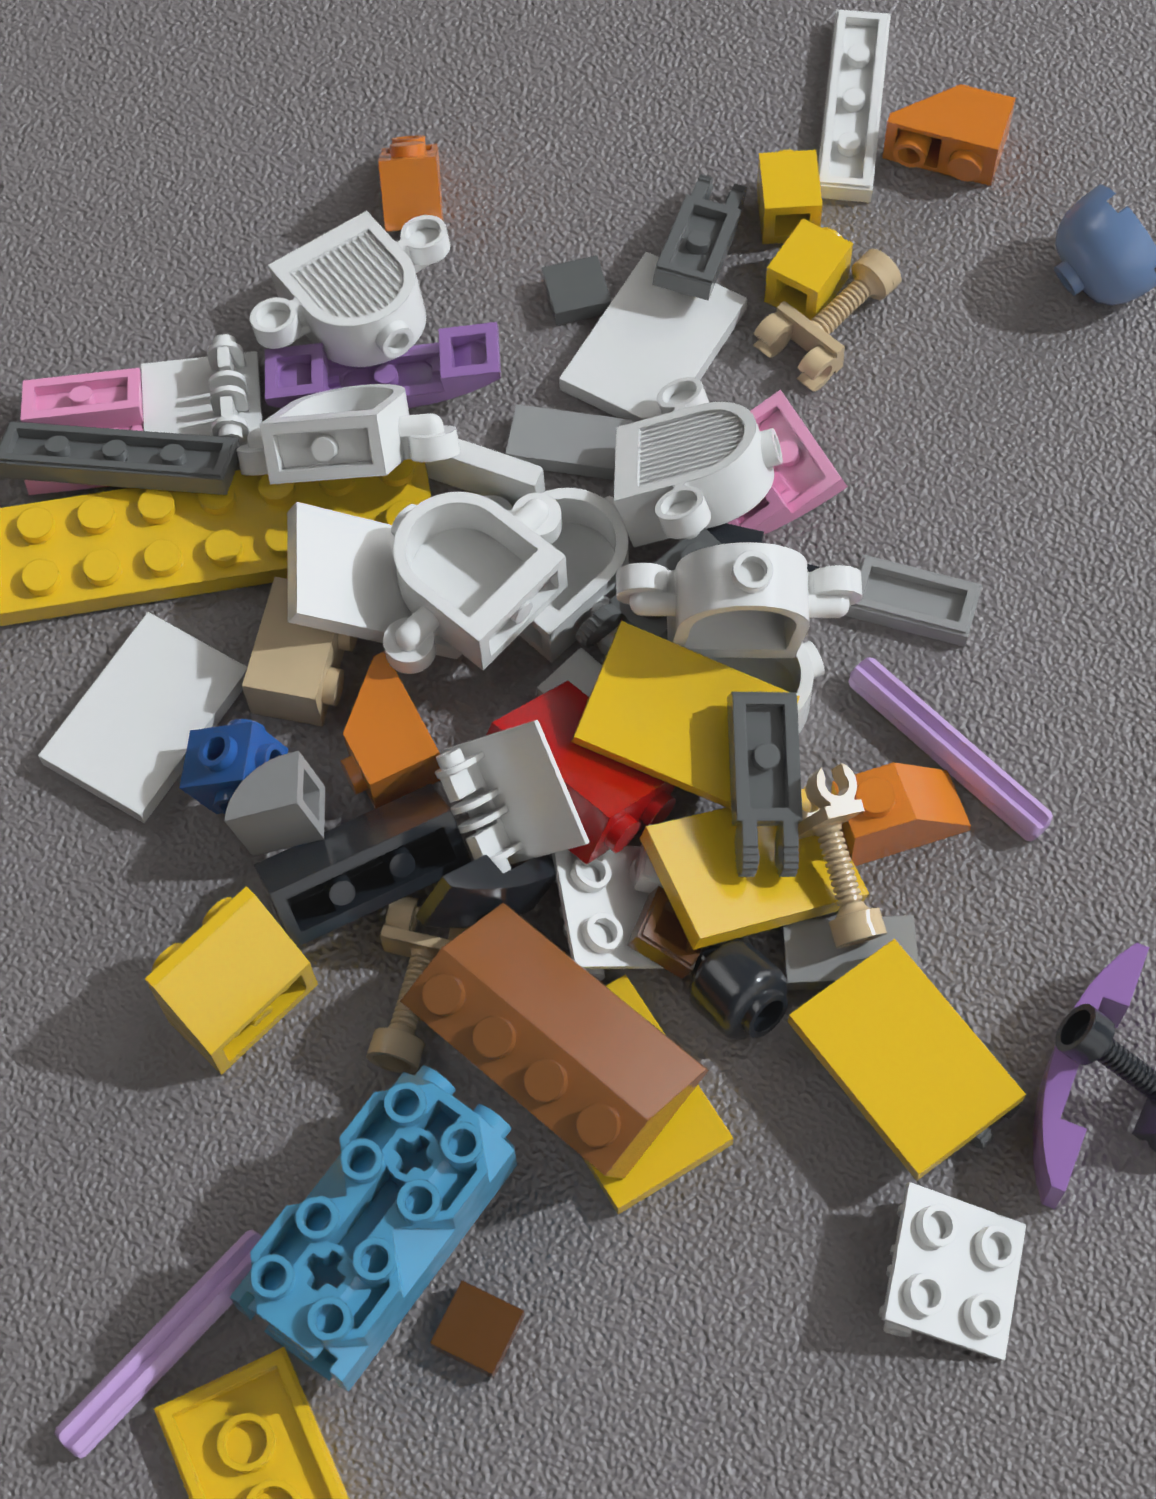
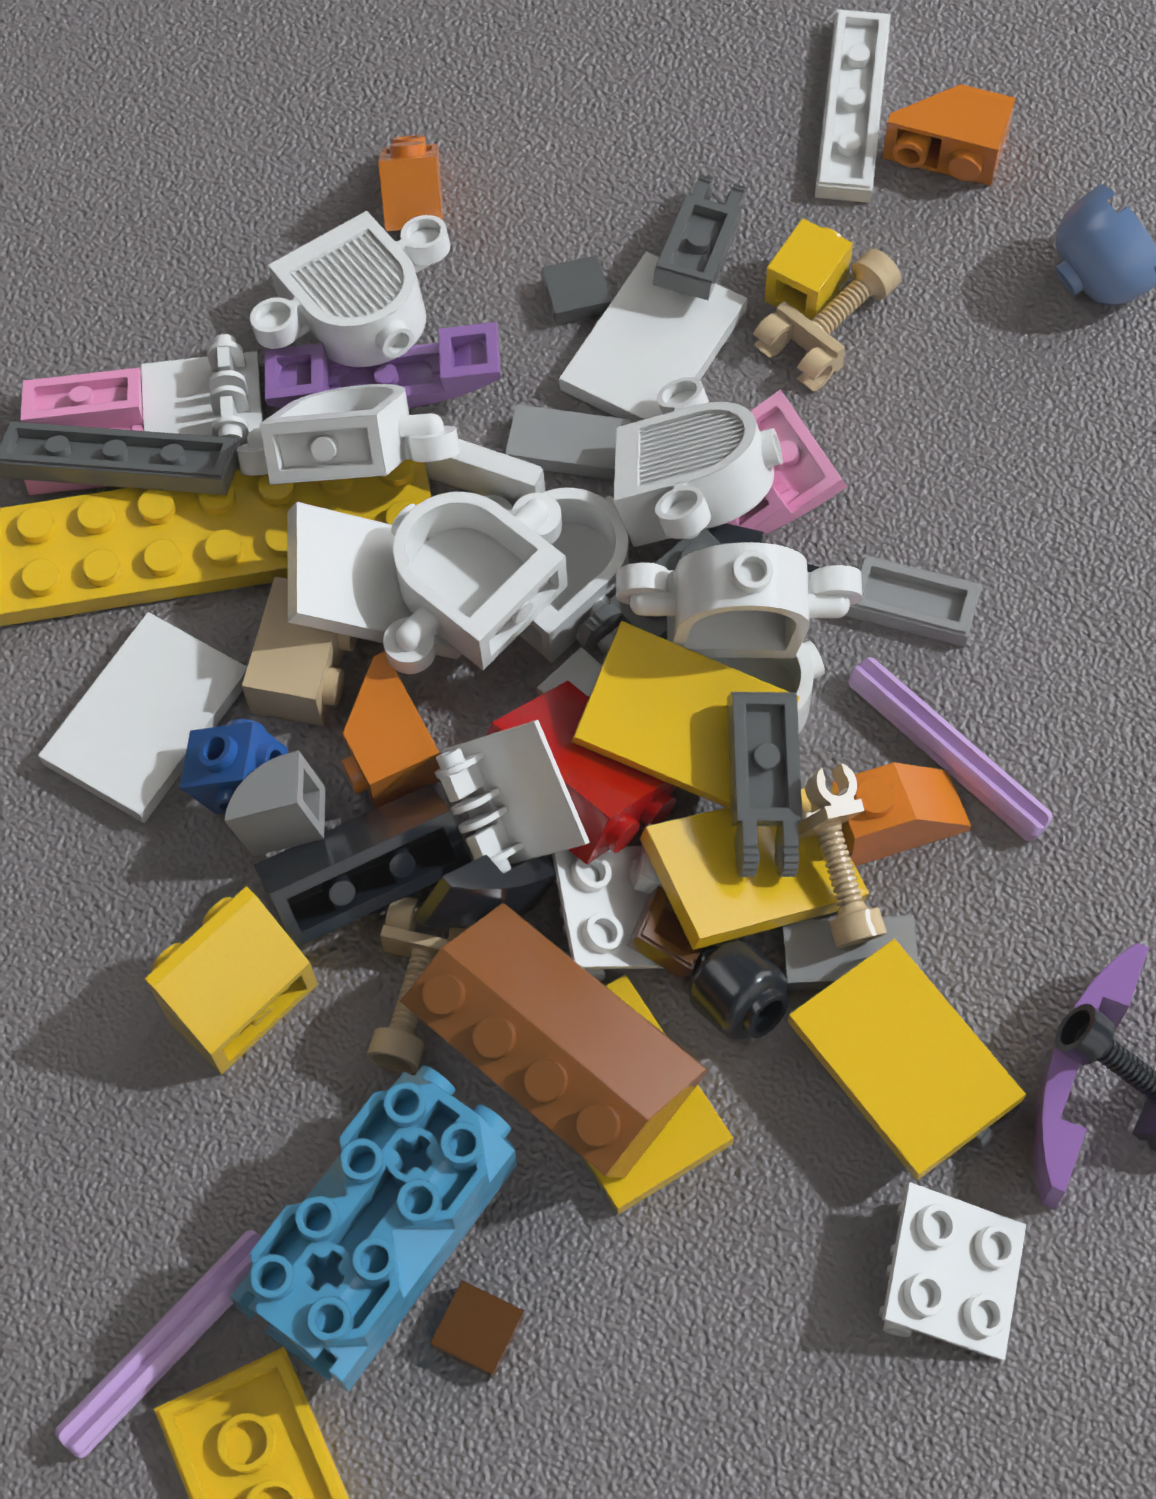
(787, 192): yellow brick -> none

